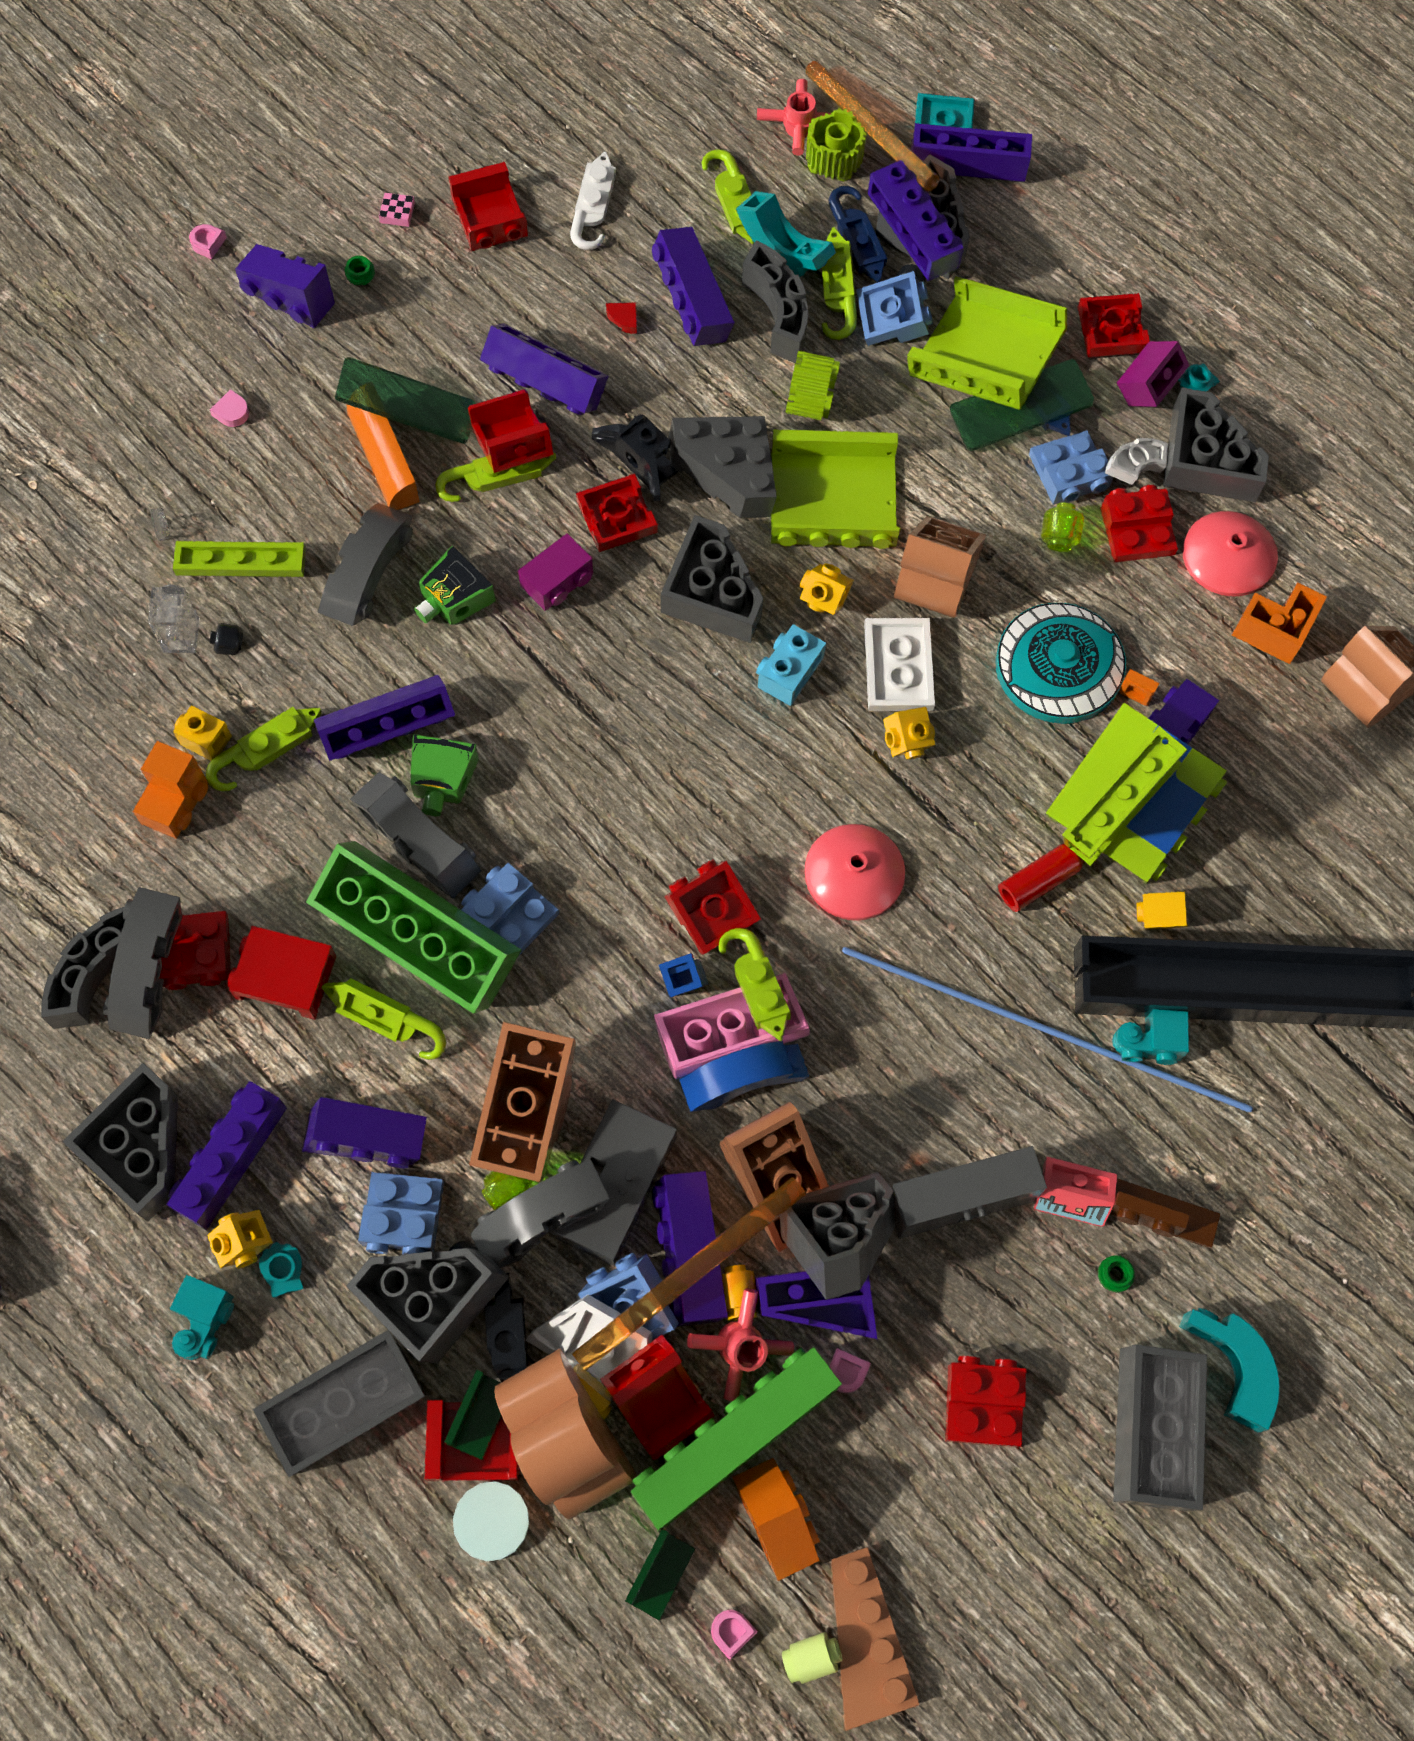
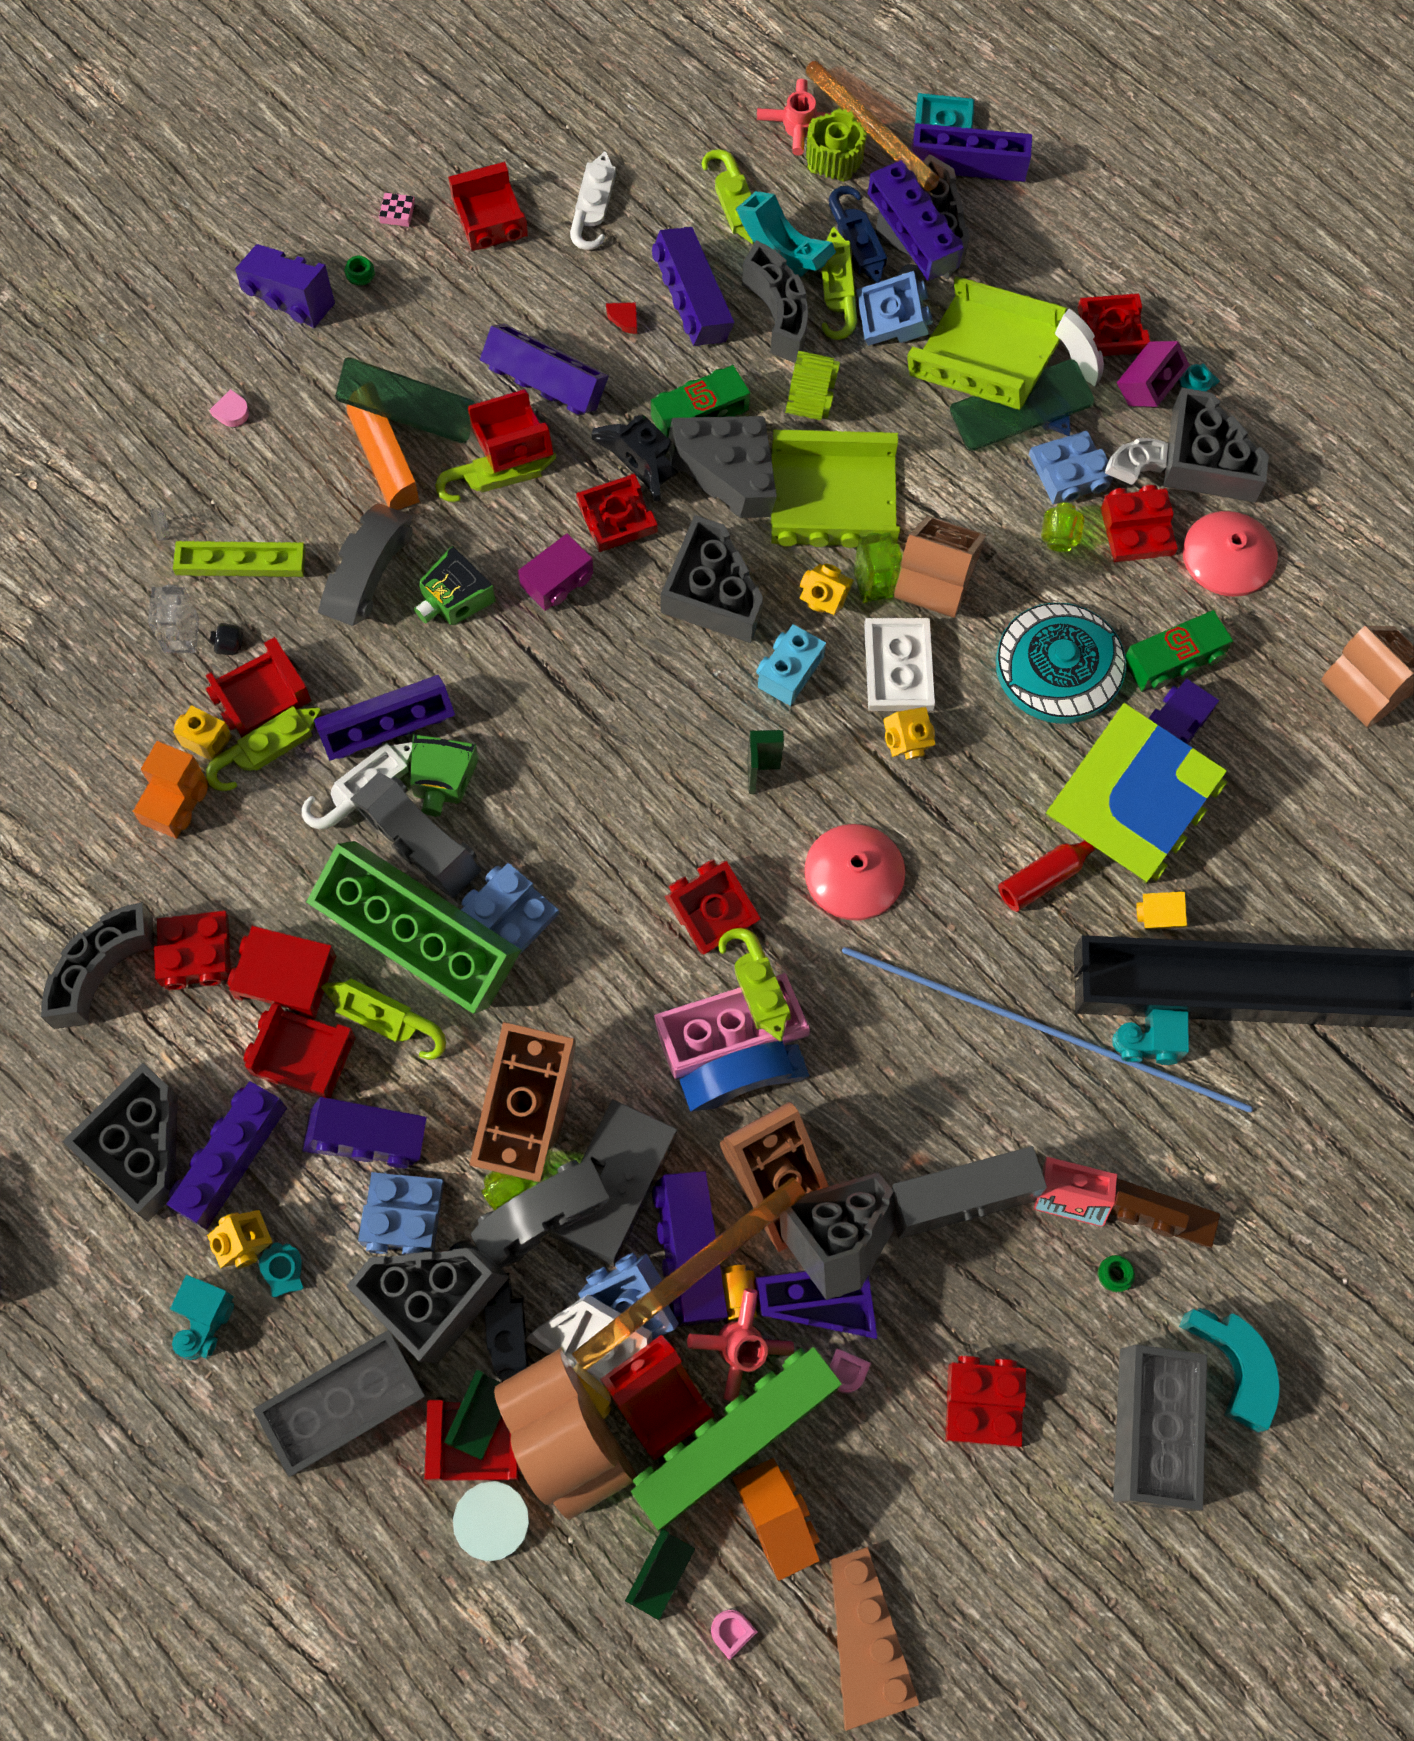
(135, 983): dark grey brick -> none
(207, 240): bright pink tile -> none
(258, 690): none -> red panel
(299, 1052): none -> red panel
(387, 760): none -> white plate
(683, 975): blue brick -> none
(713, 395): none -> green brick
(763, 753): none -> dark green panel
(812, 1658): yellowish green brick -> none
(877, 566): none -> clear neon green brick
(1081, 346): none -> white tile
(1124, 796): lime panel -> none
(1138, 687): orange tile -> none
(1178, 651): none -> green brick
(1280, 628): orange brick -> none

